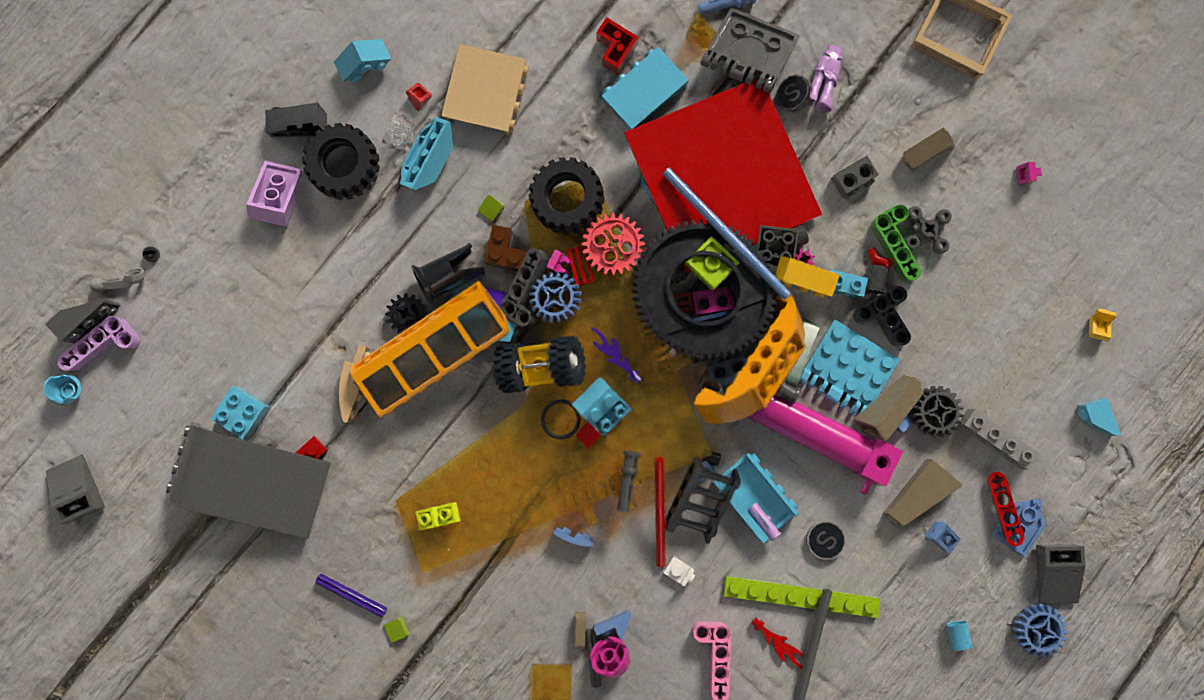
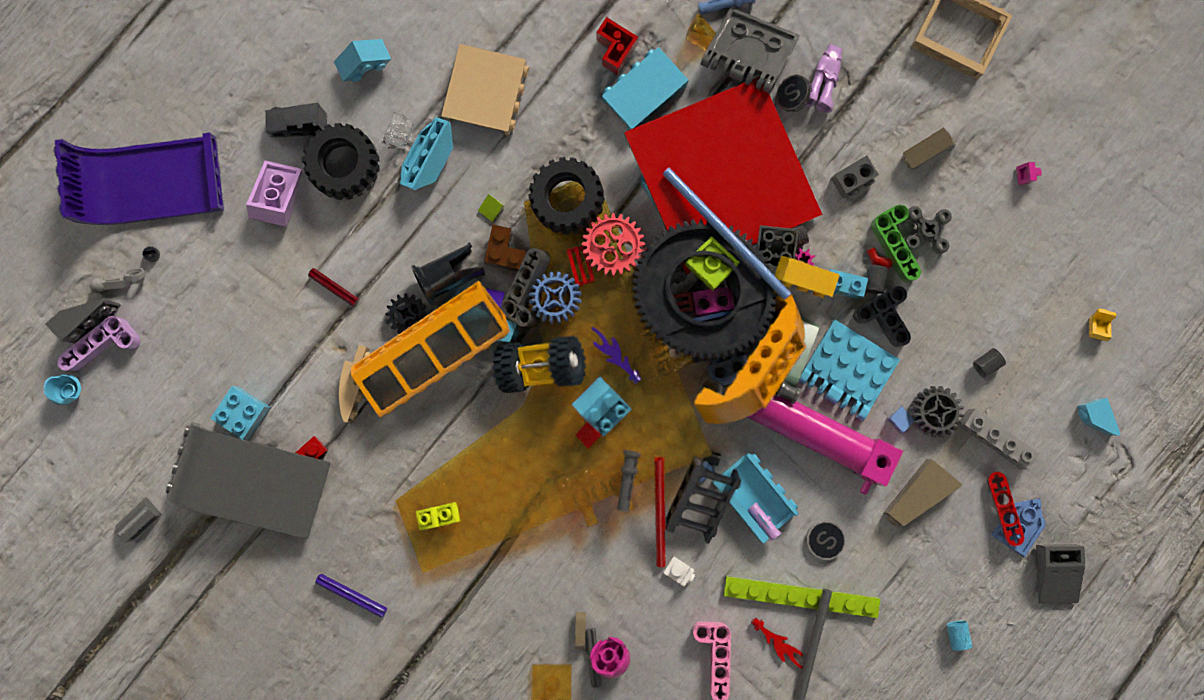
(73, 491): dark grey slope -> none
(137, 520): none -> dark grey brick
(138, 181): none -> dark purple panel
(333, 287): none -> dark red axle
(396, 629): lime slope -> none
(418, 95): red slope -> none
(544, 425): black piece -> none
(557, 261): dark pink tile -> none
(581, 539): medium blue slope -> none
(618, 622): medium blue slope -> none
(890, 408): dark tan slope -> none
(943, 536): medium blue slope -> none
(989, 363): none -> dark grey piece
(1056, 637): medium blue gear -> none

